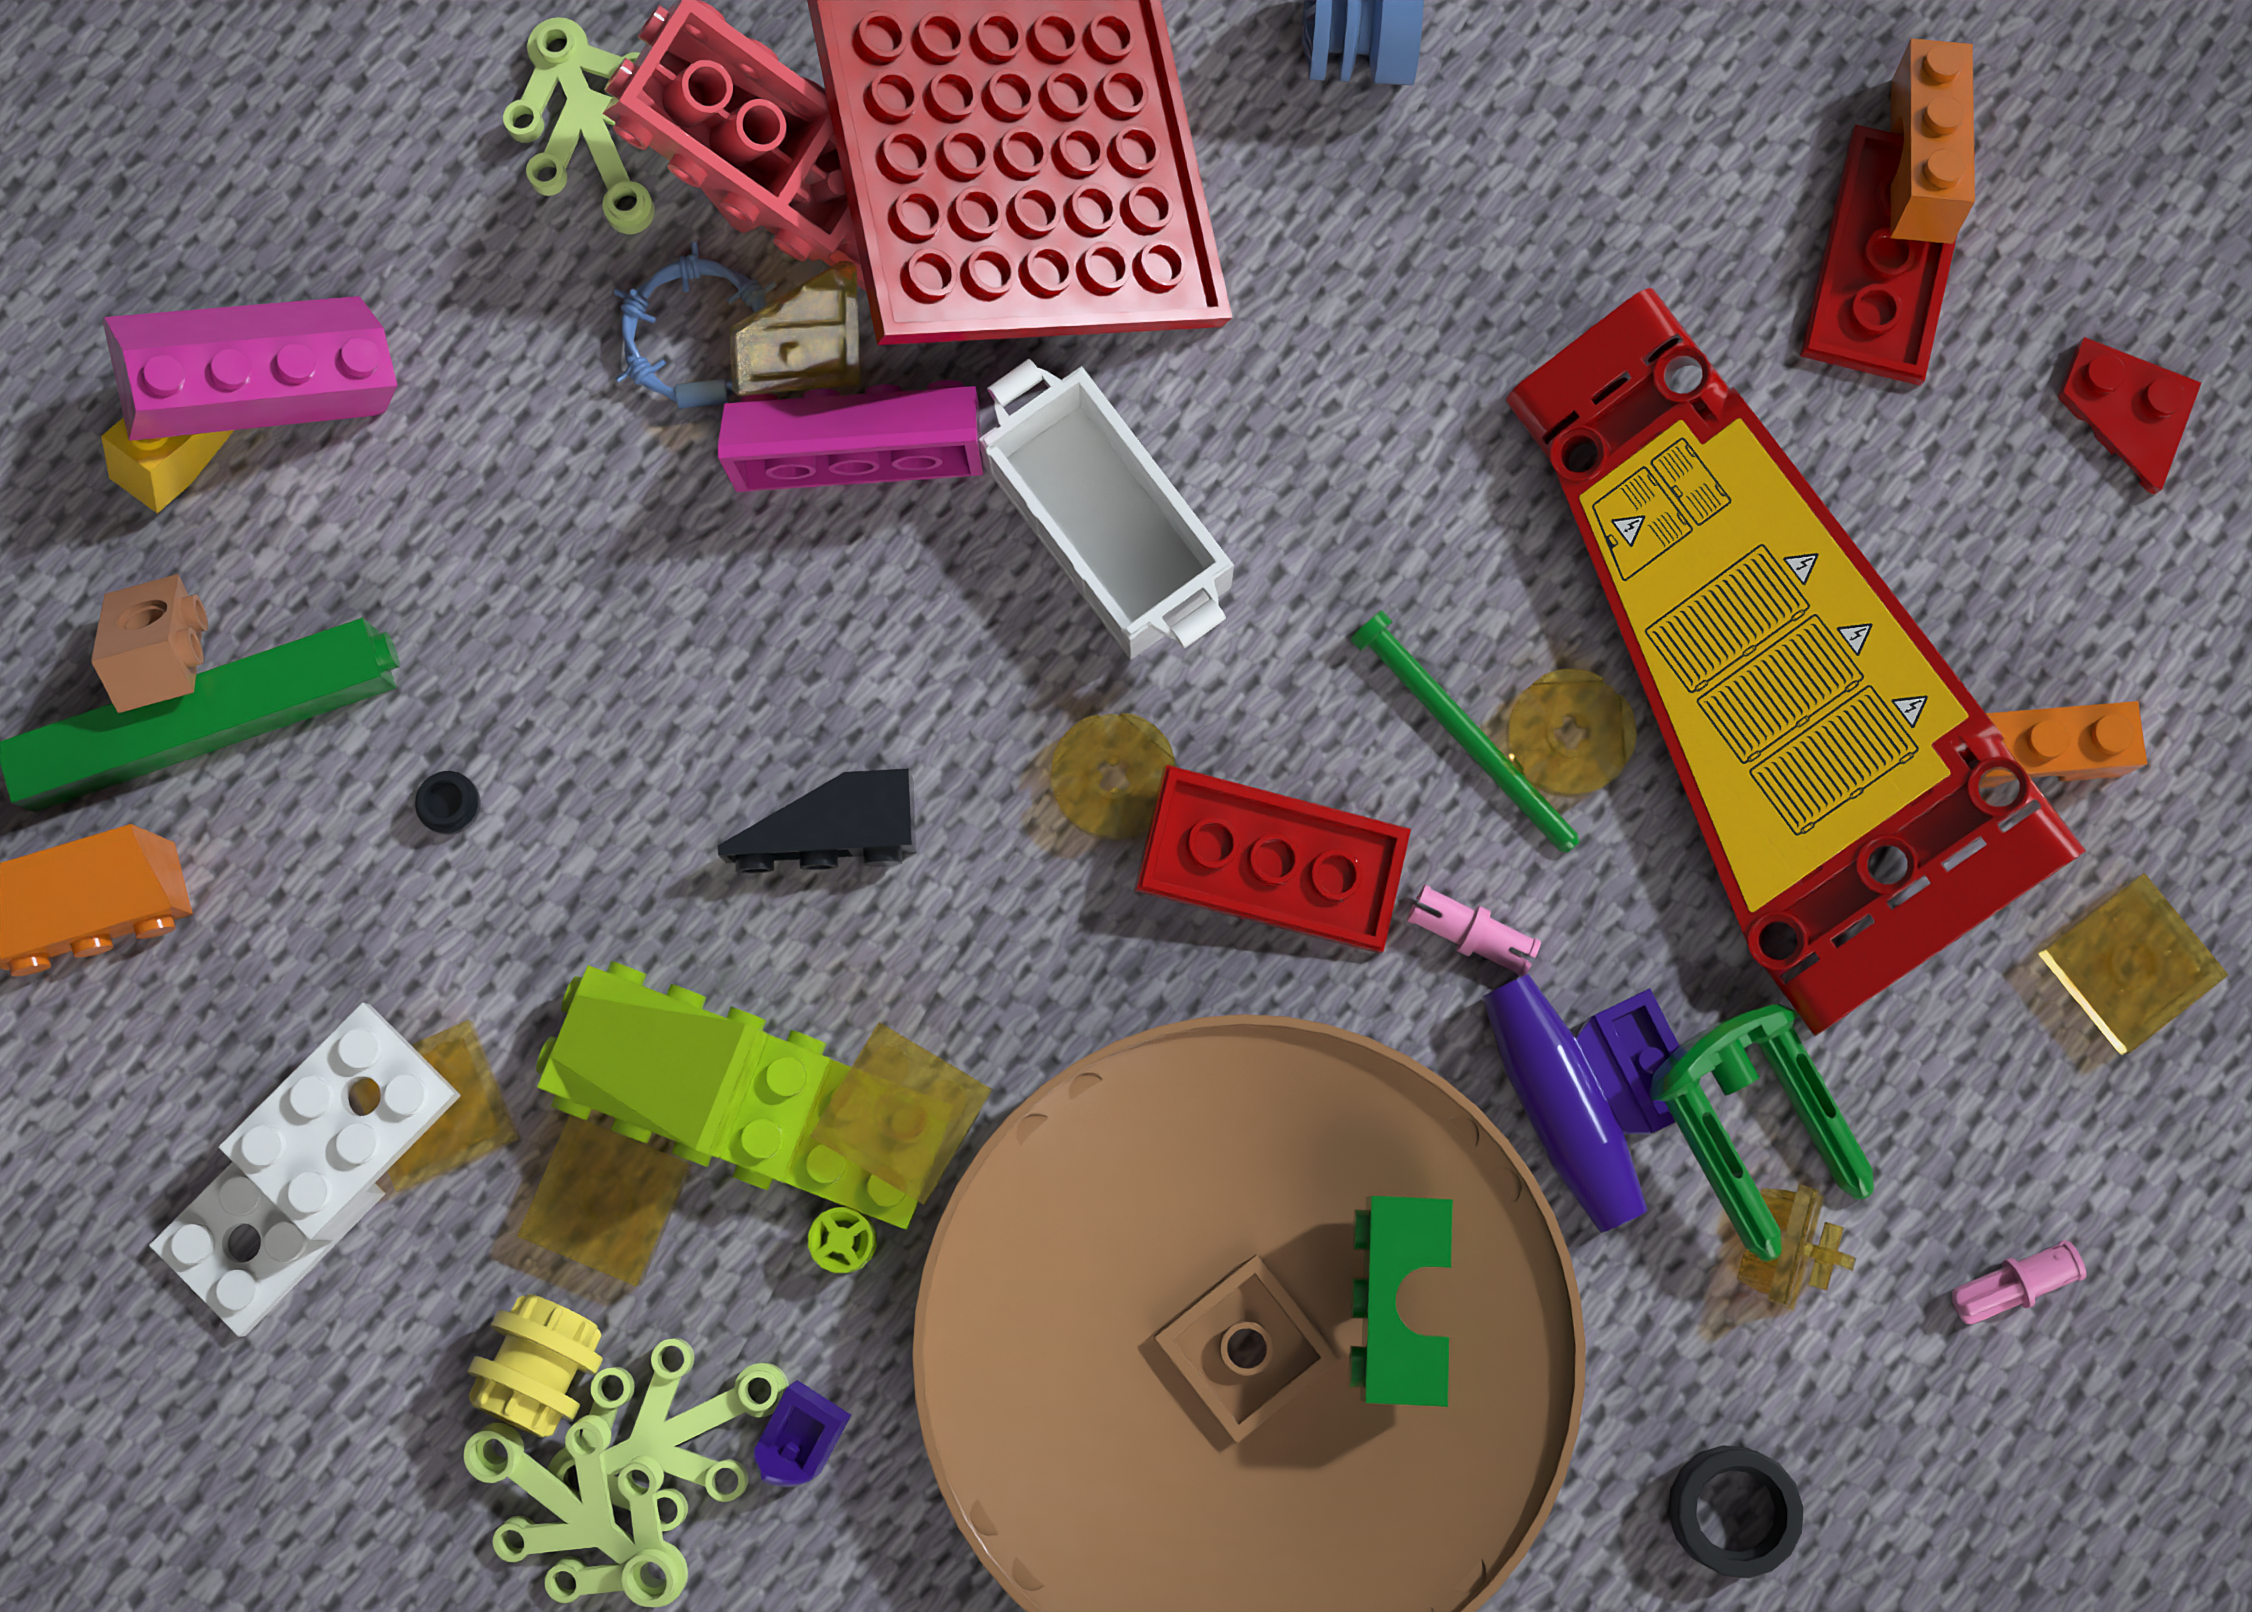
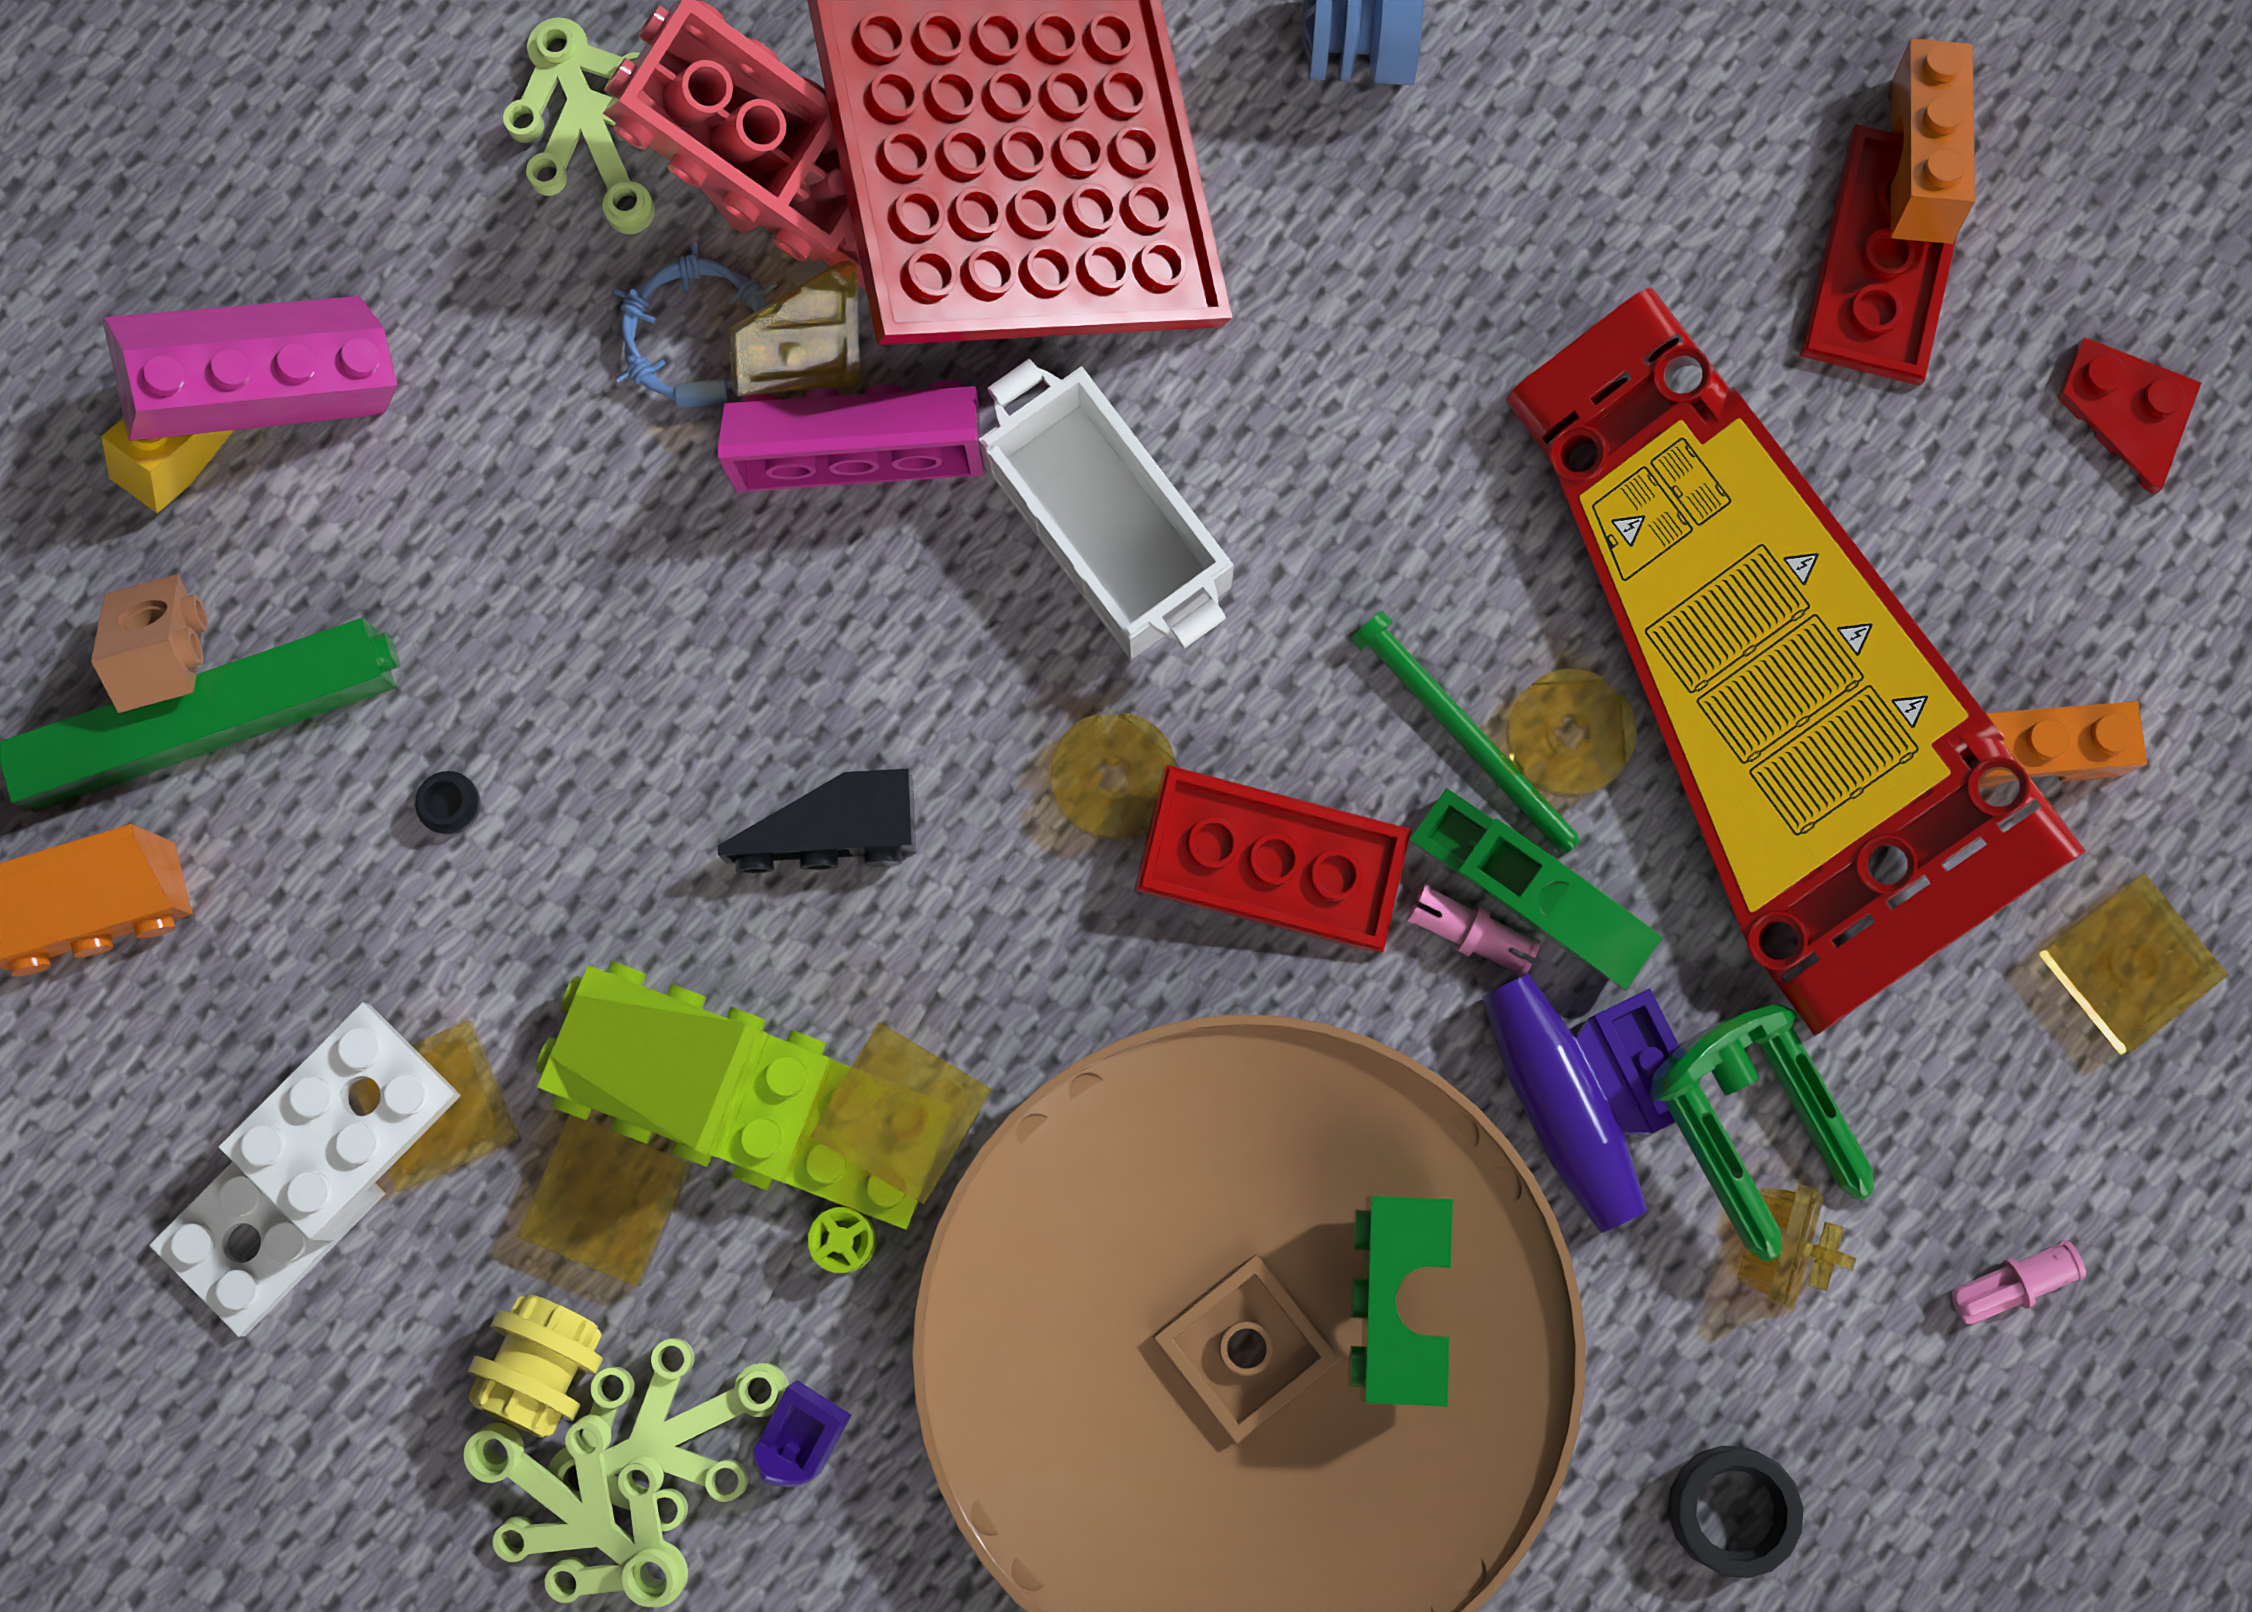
(1537, 888): none -> green slope

